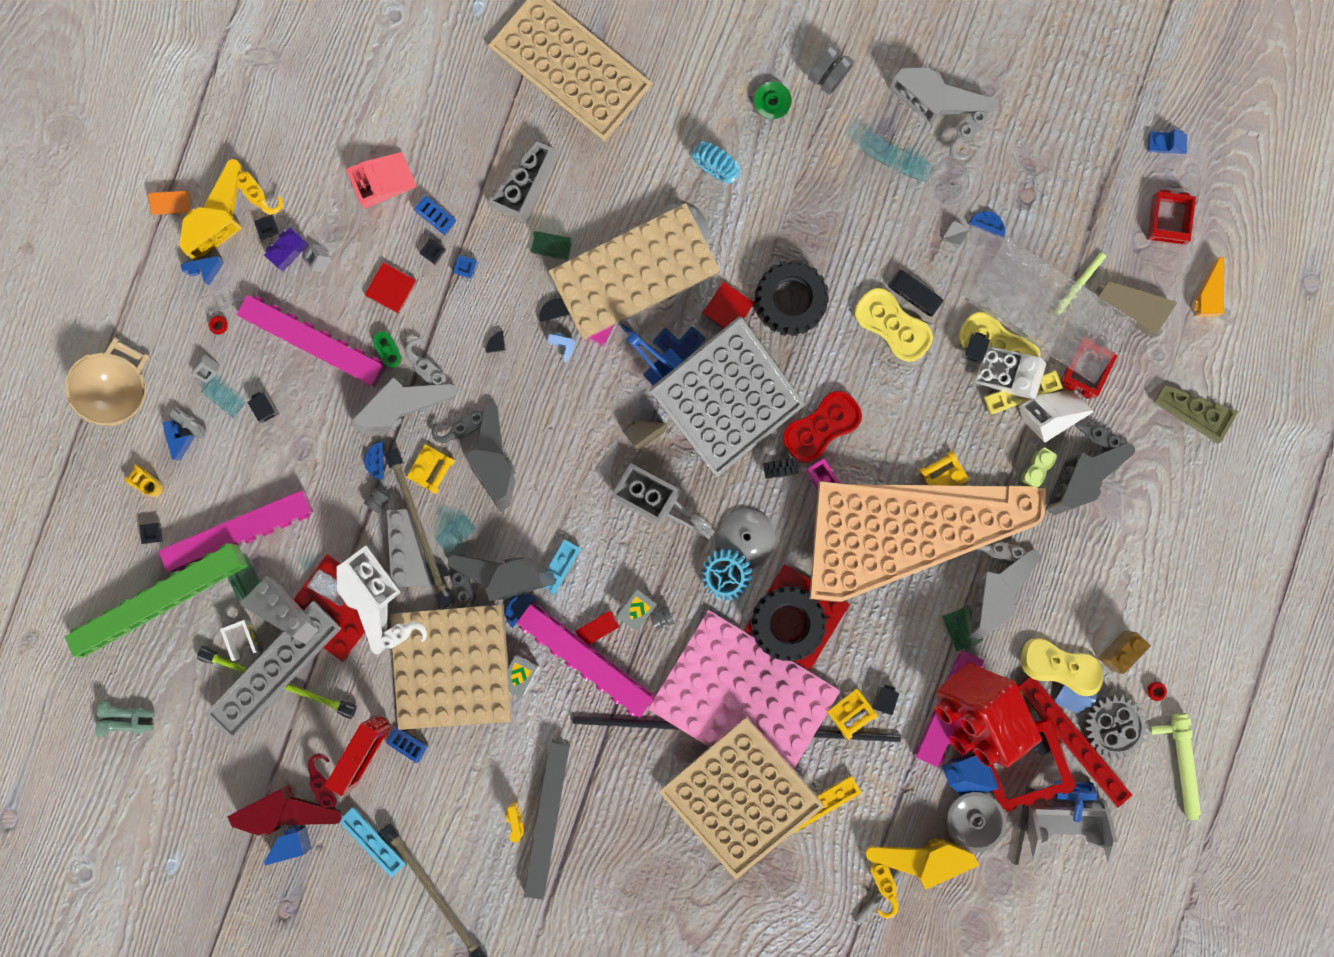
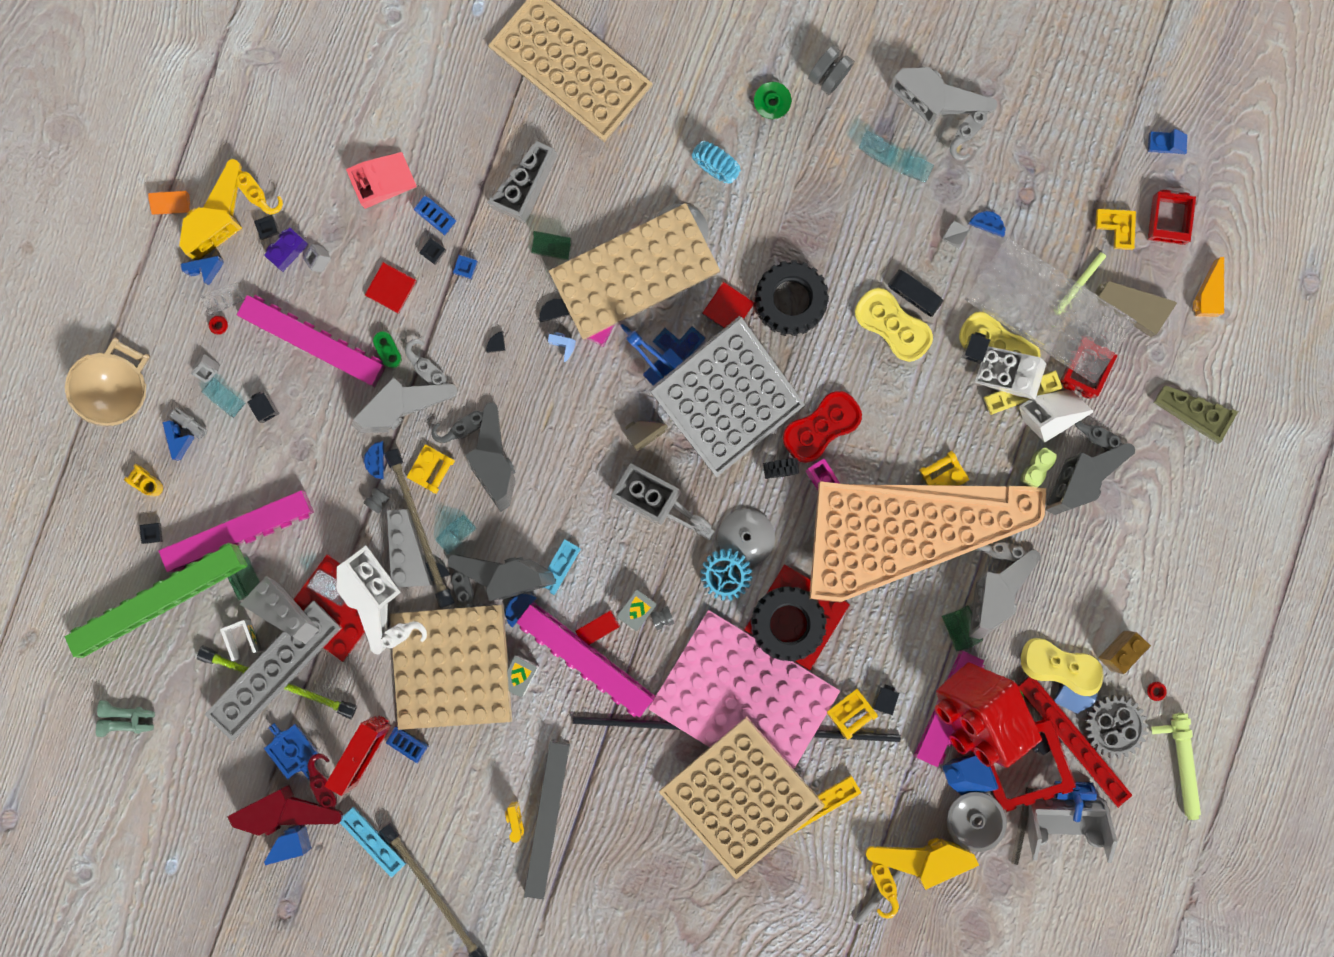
(290, 750): none -> blue plate
(1122, 223): none -> yellow plate

